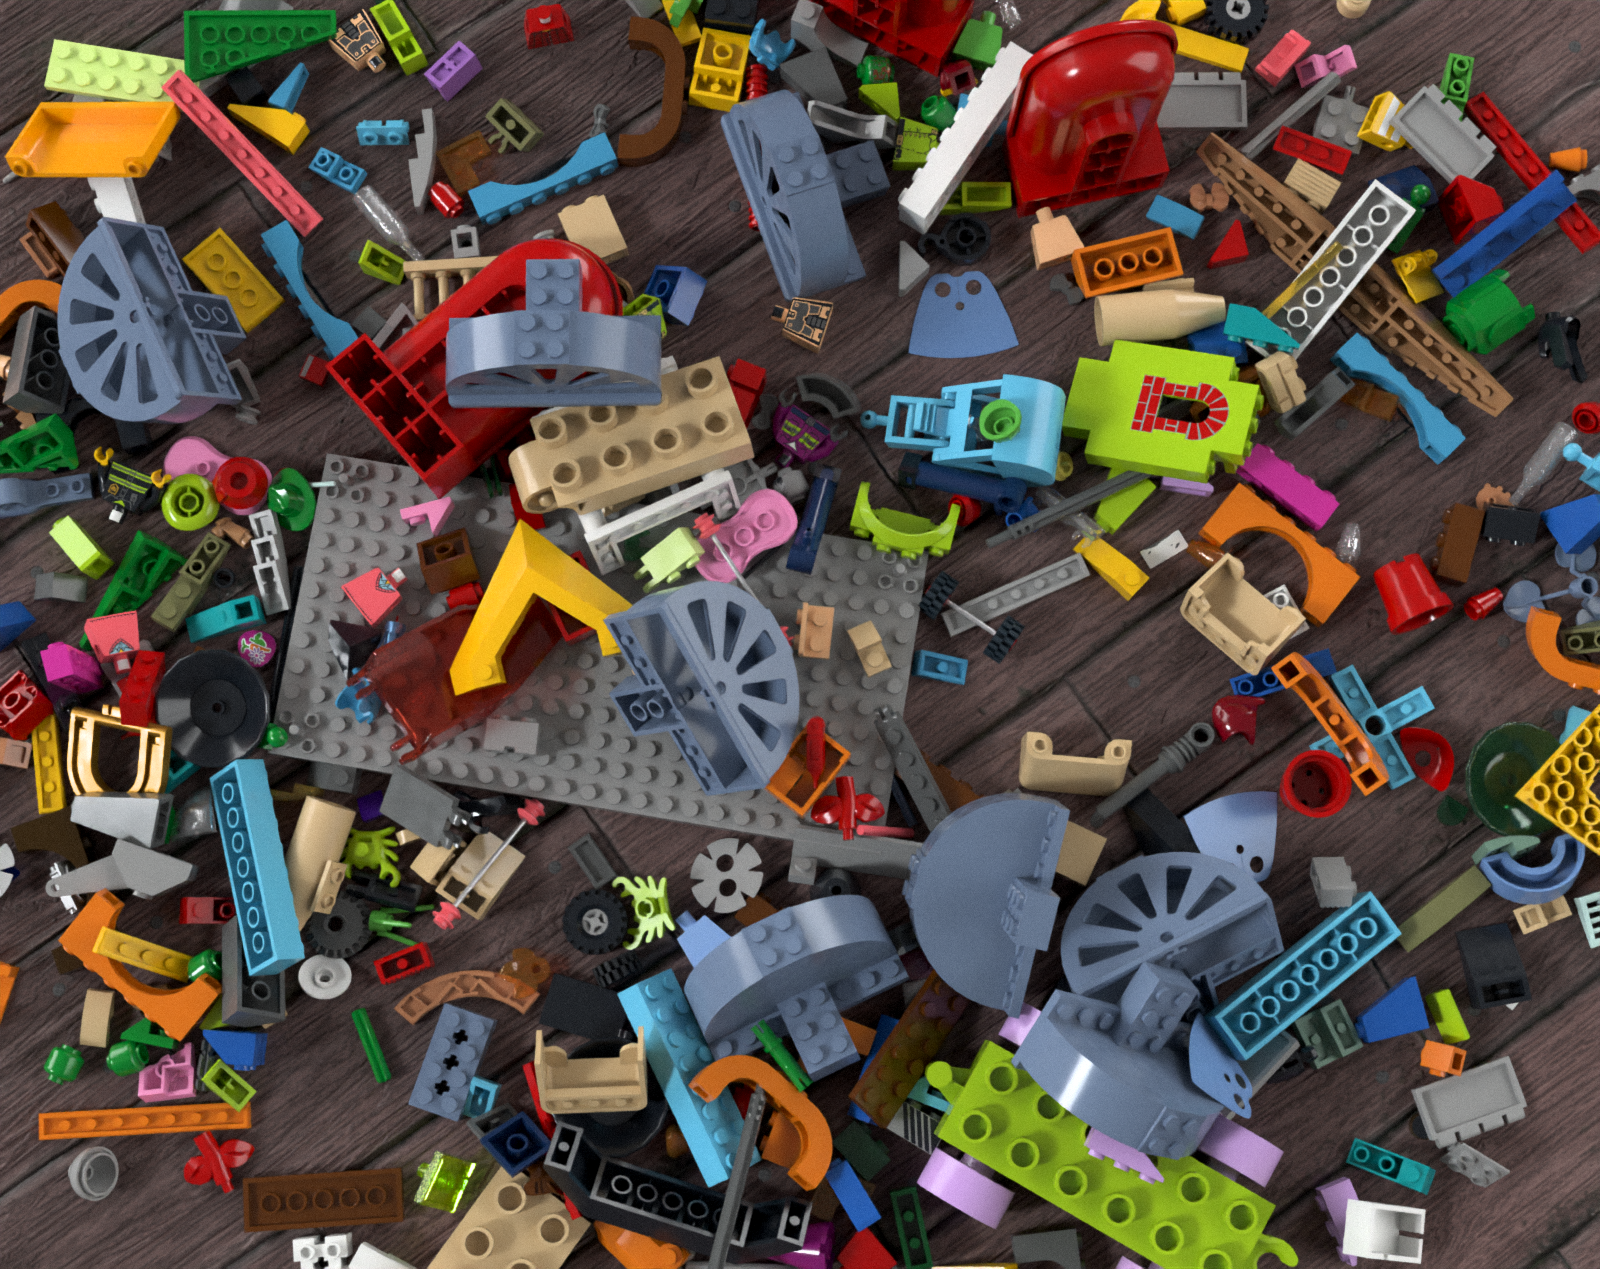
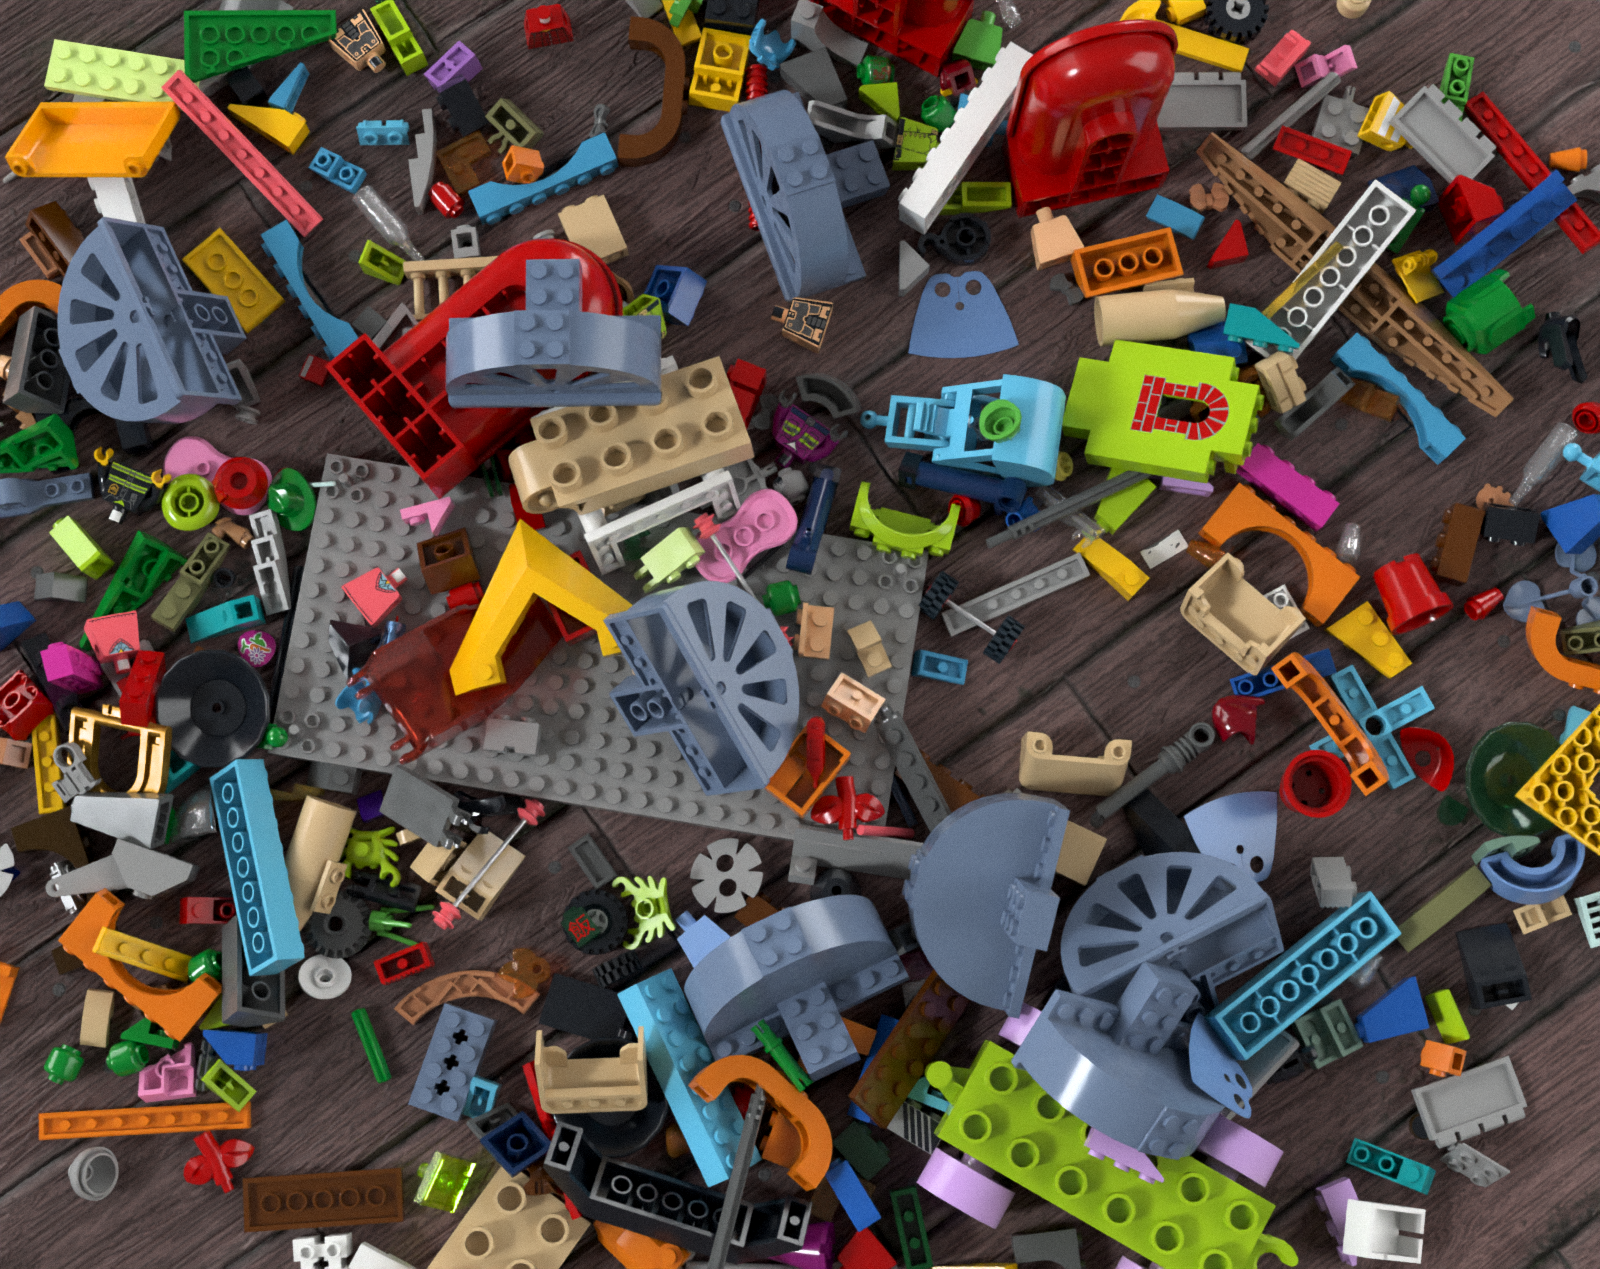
(77, 777): none -> light grey piece
(461, 105): none -> black brick
(522, 165): none -> orange brick
(580, 926): none -> clear green brick
(782, 598): none -> green head
(852, 702): none -> light nougat bracket
(1365, 973): none -> clear cone
(1371, 639): none -> yellow wing

